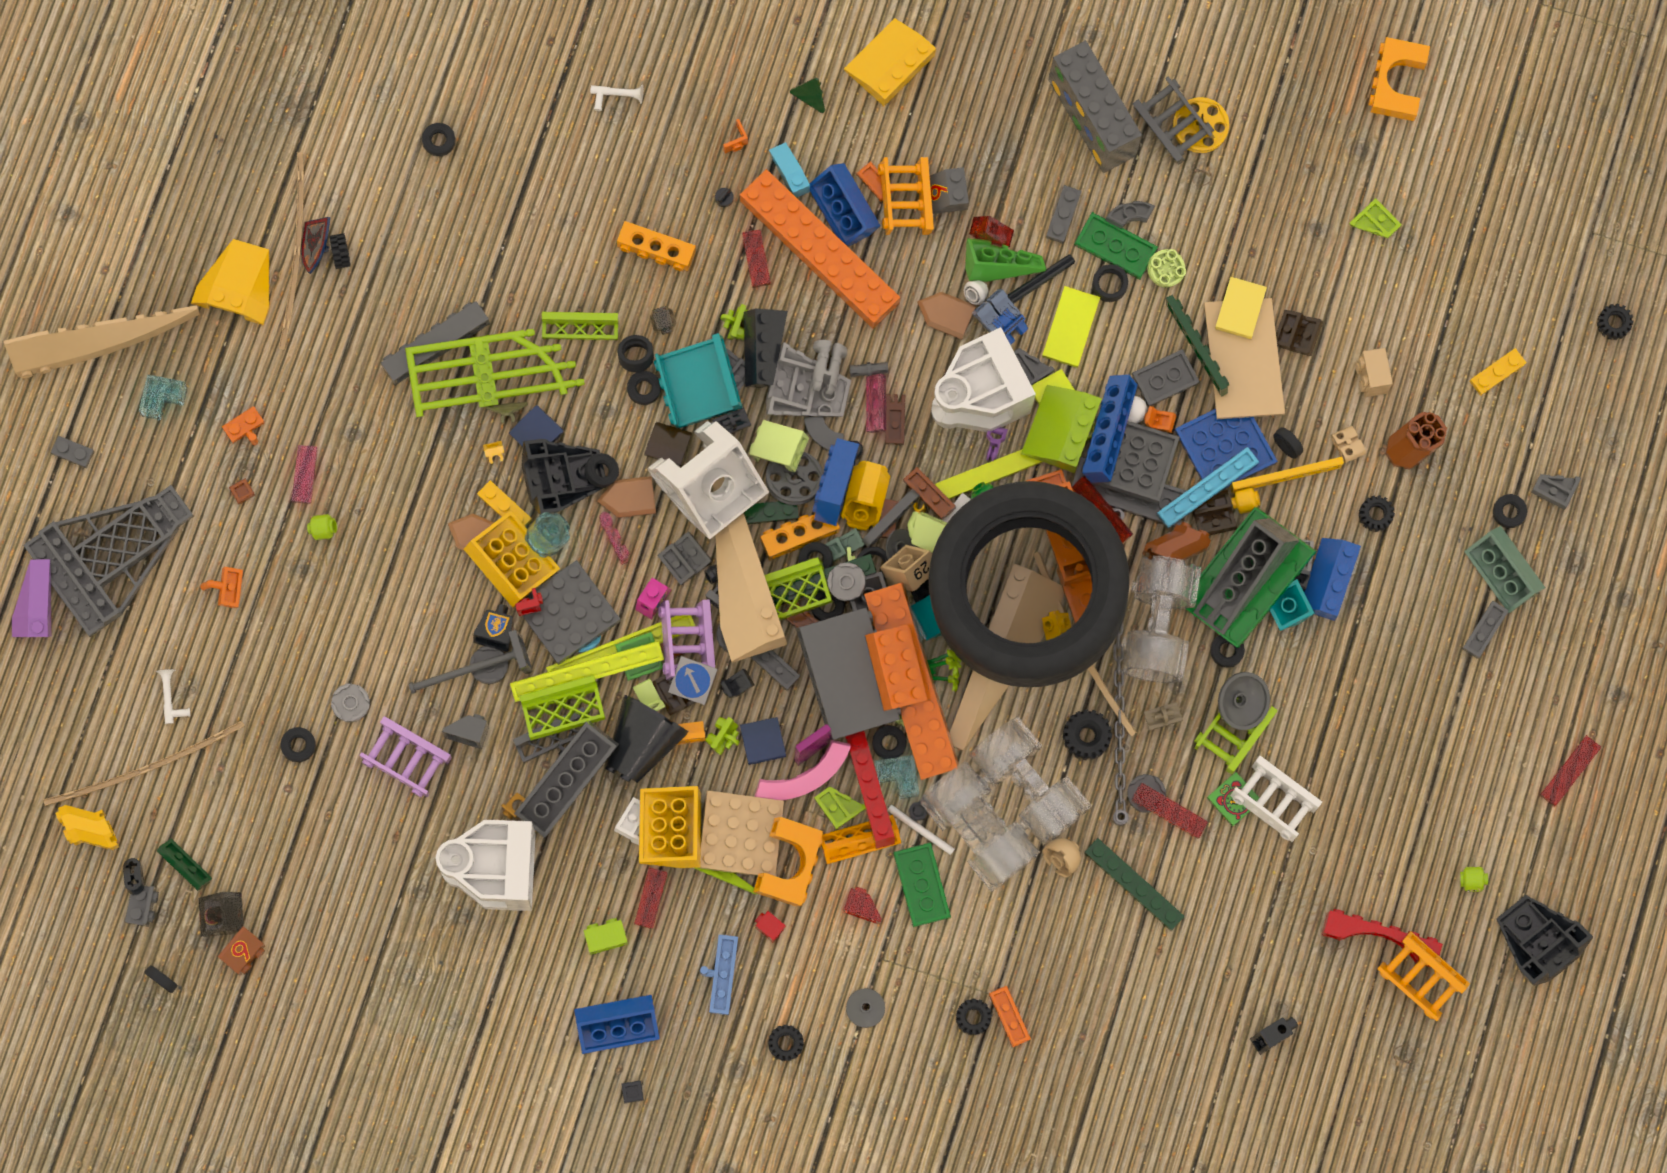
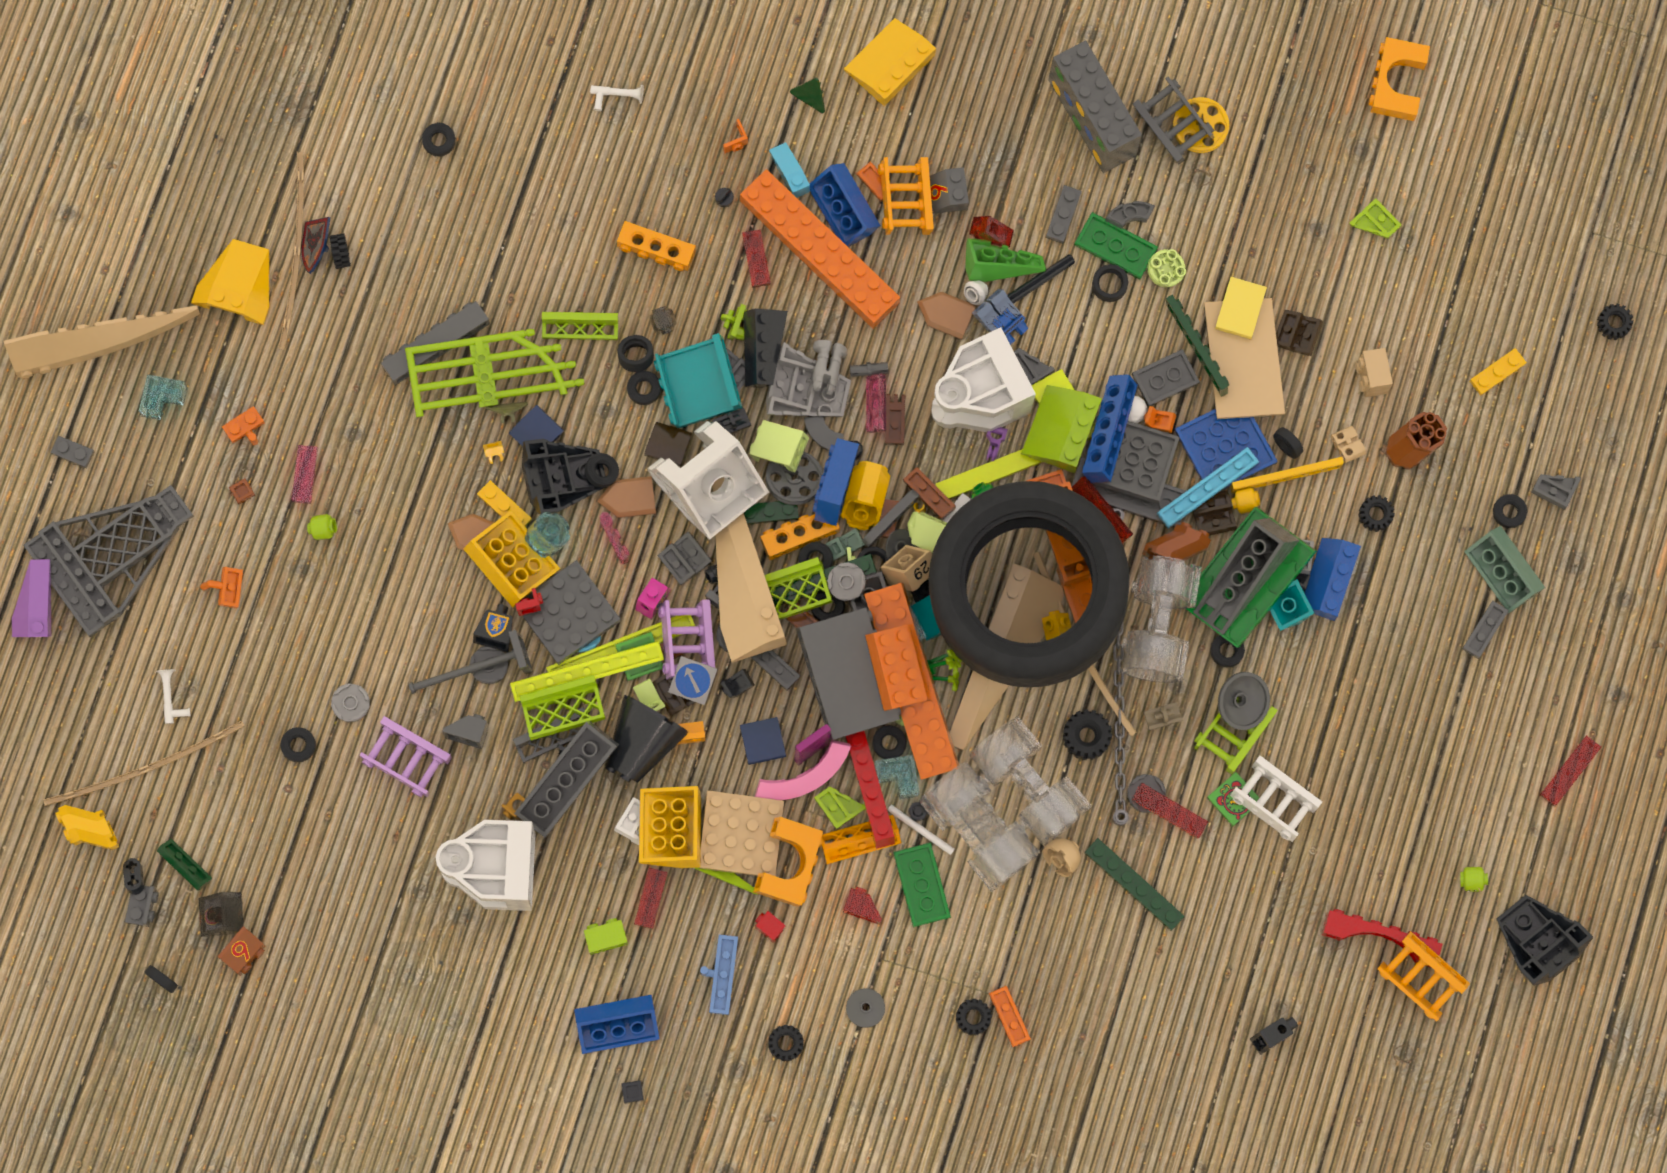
(725, 737): lime hips -> none
(1071, 327): neon yellow tile -> none

